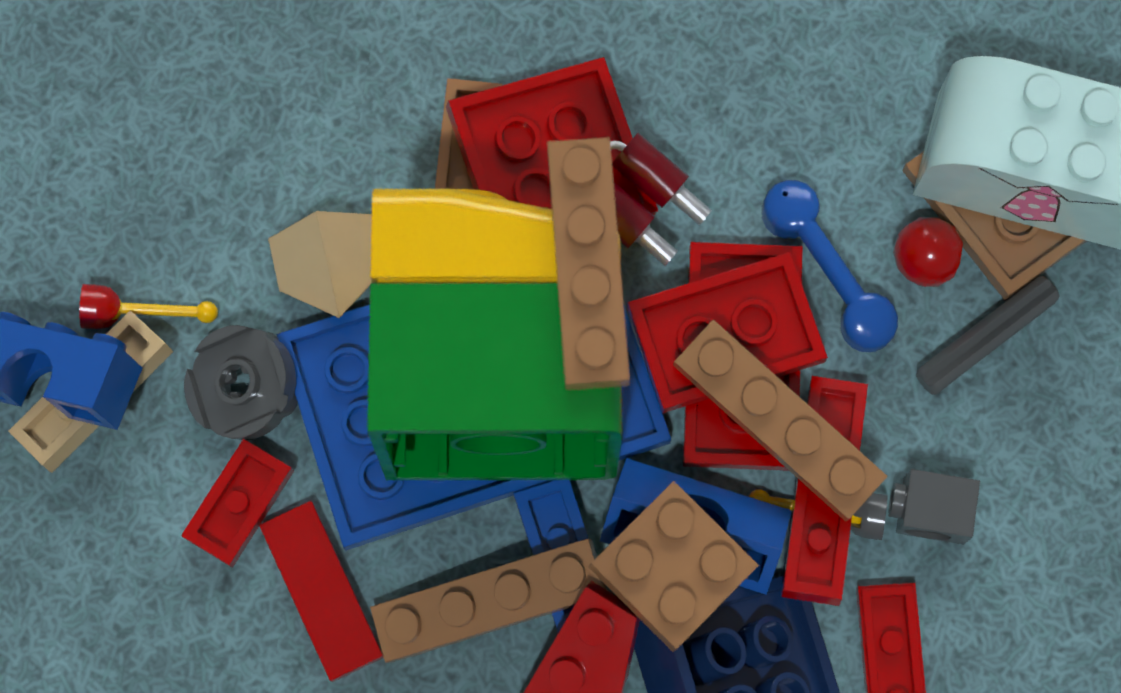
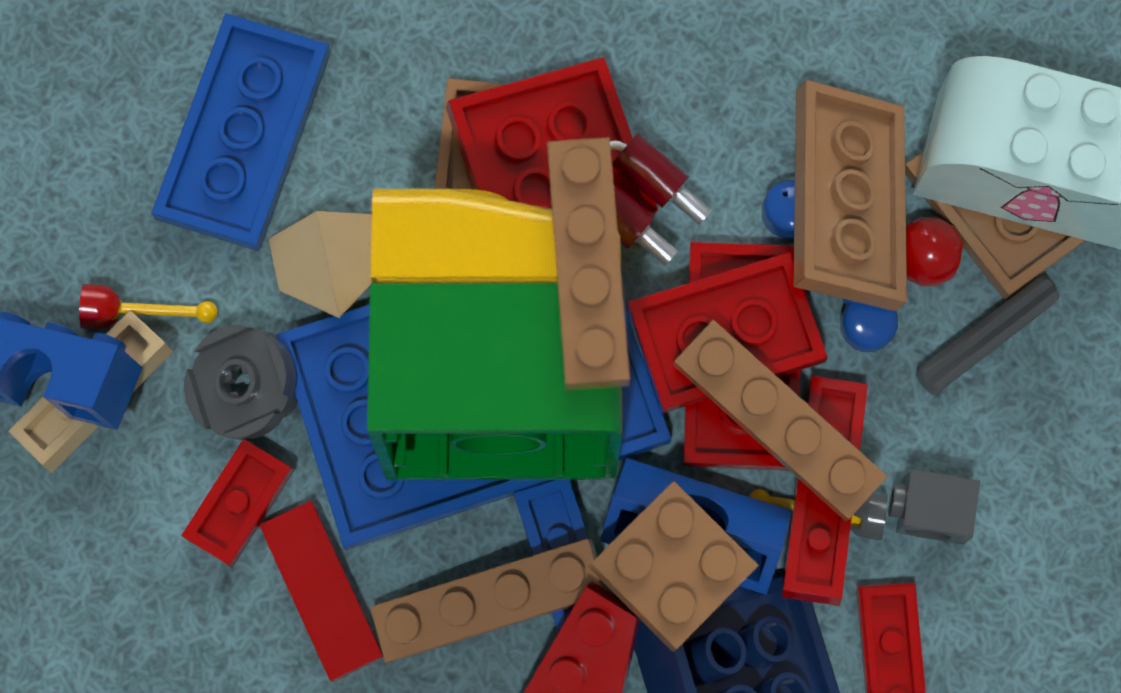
(241, 132): none -> blue plate
(850, 196): none -> medium nougat plate

